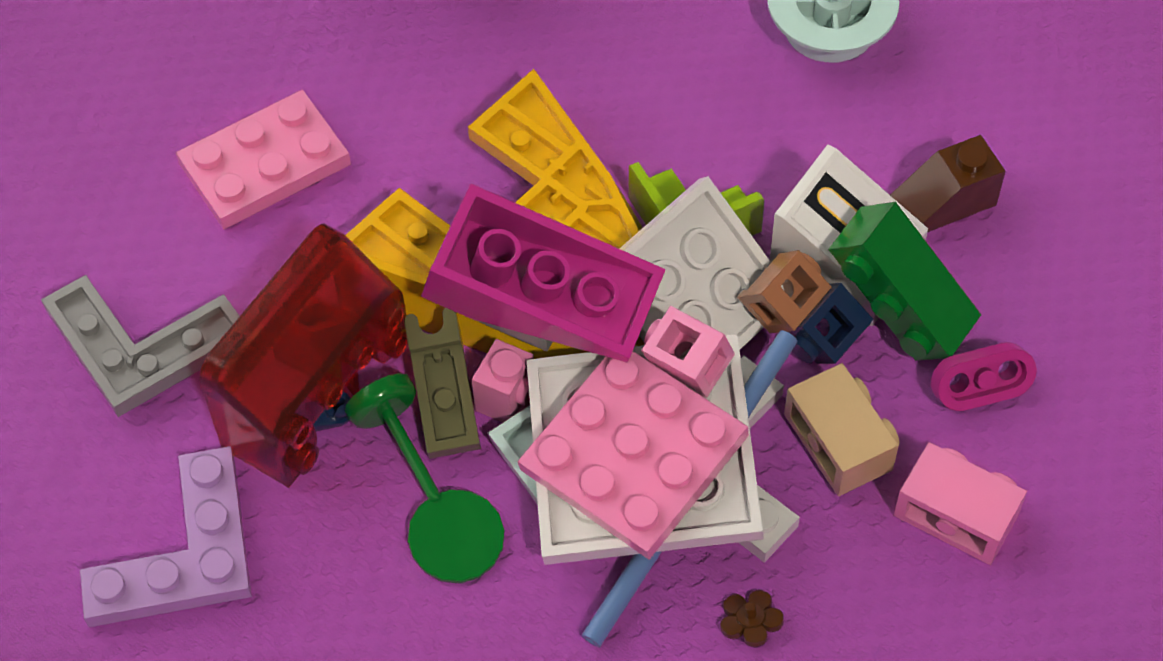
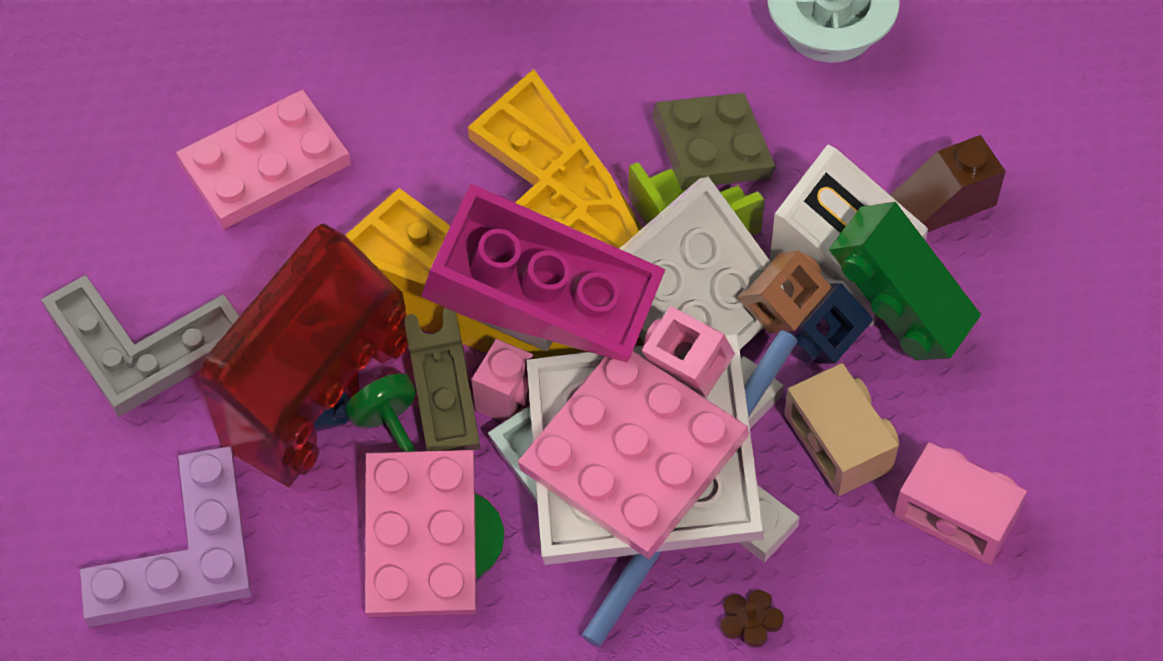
(420, 534): none -> bright pink plate
(713, 140): none -> olive plate
(980, 379): dark pink plate -> none

